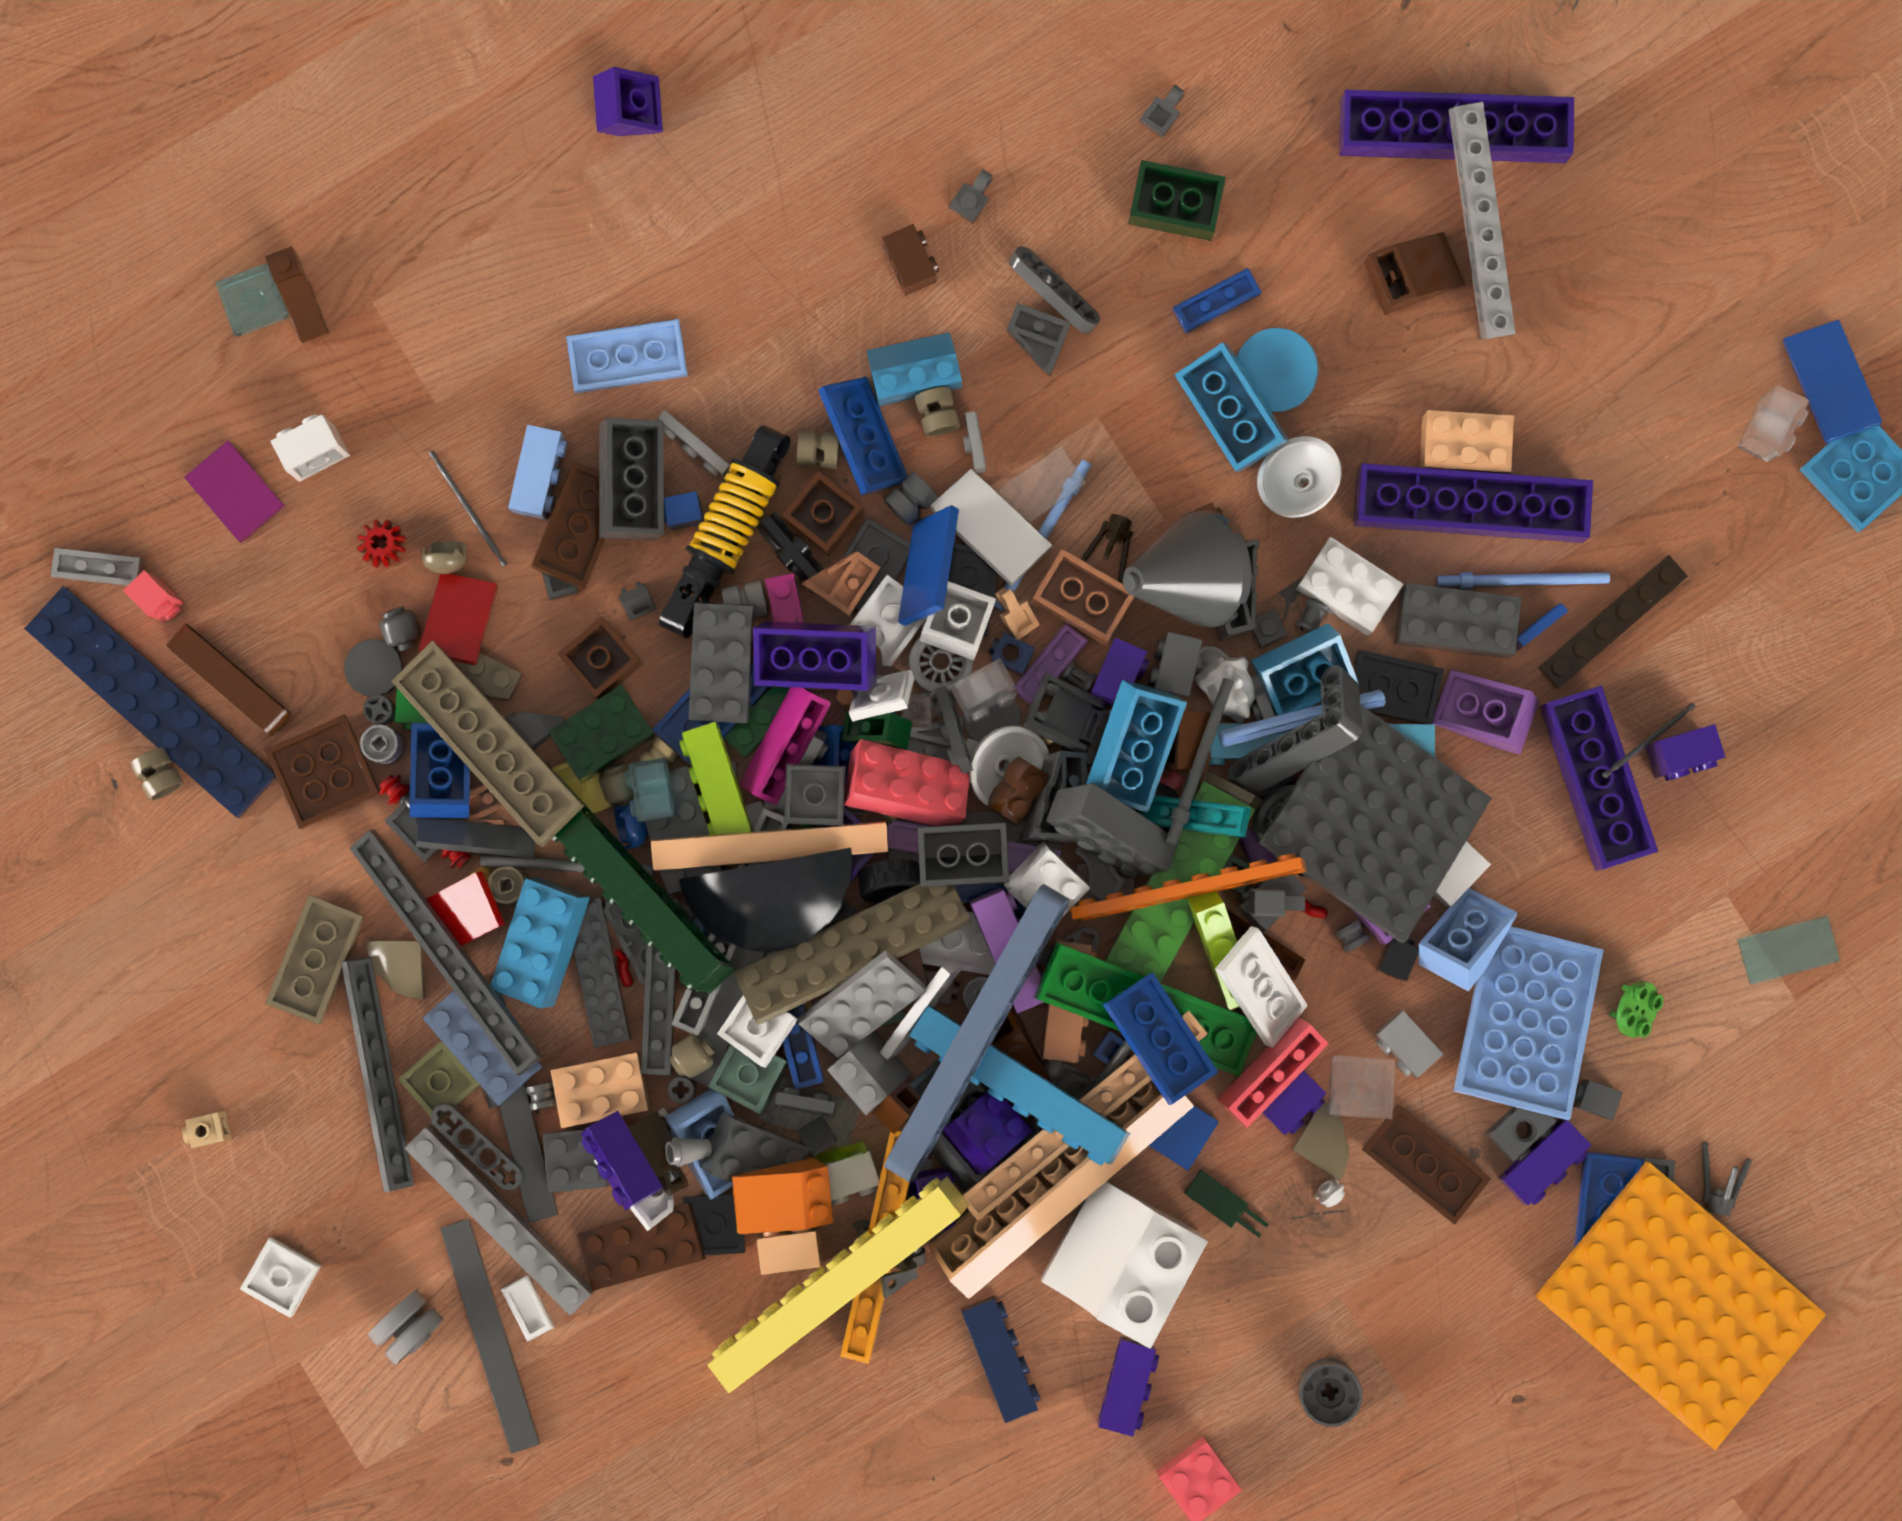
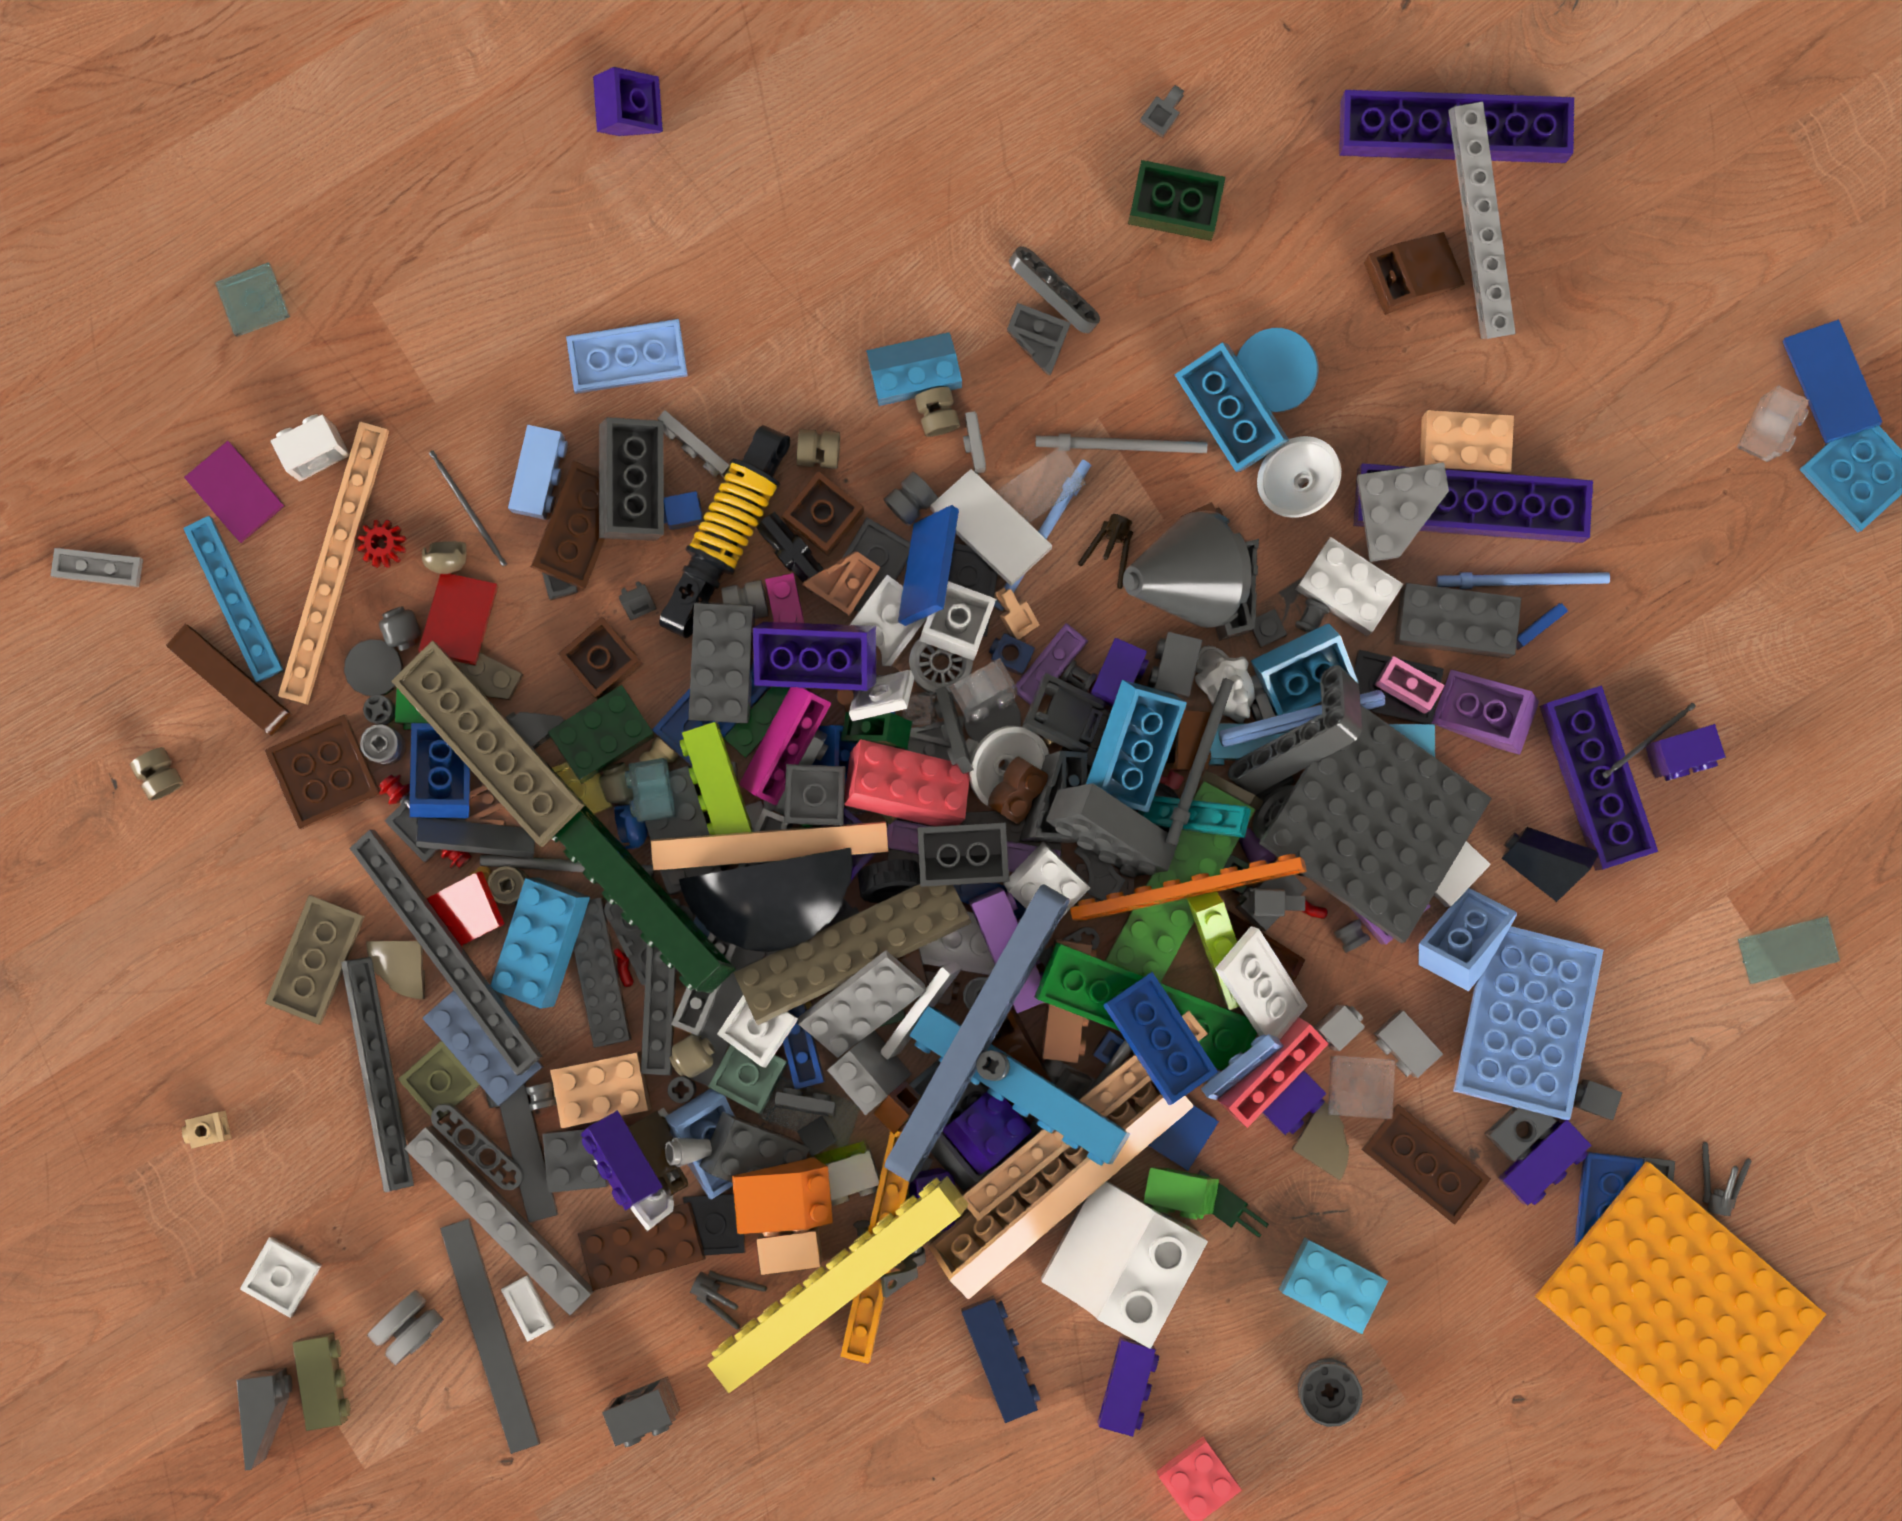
(151, 702): dark blue plate -> none
(154, 597): coral brick -> none
(233, 599): none -> dark azure plate
(261, 1407): none -> dark grey slope
(297, 294): reddish brown slope -> none
(321, 1381): none -> olive brick
(333, 563): none -> light nougat plate
(641, 1412): none -> dark grey brick
(707, 1289): none -> dark grey plant
(863, 435): blue tile -> none
(910, 259): reddish brown brick -> none
(970, 200): dark grey plate -> none
(998, 1064): none -> dark grey wheel
(1068, 442): none -> light grey bar
(1083, 597): nougat brick -> none
(1182, 1191): none -> bright green brick
(1216, 300): blue tile -> none
(1241, 1065): none -> light blue plate
(1330, 1193): white plate -> none
(1333, 1285): none -> medium azure brick
(1340, 1026): none -> light grey brick
(1398, 505): none -> light grey plate
(1398, 959): black brick -> none
(1409, 685): none -> bright pink brick
(1548, 860): none -> black slope
(1612, 622): dark brown plate -> none
(1637, 1009): bright green plate -> none

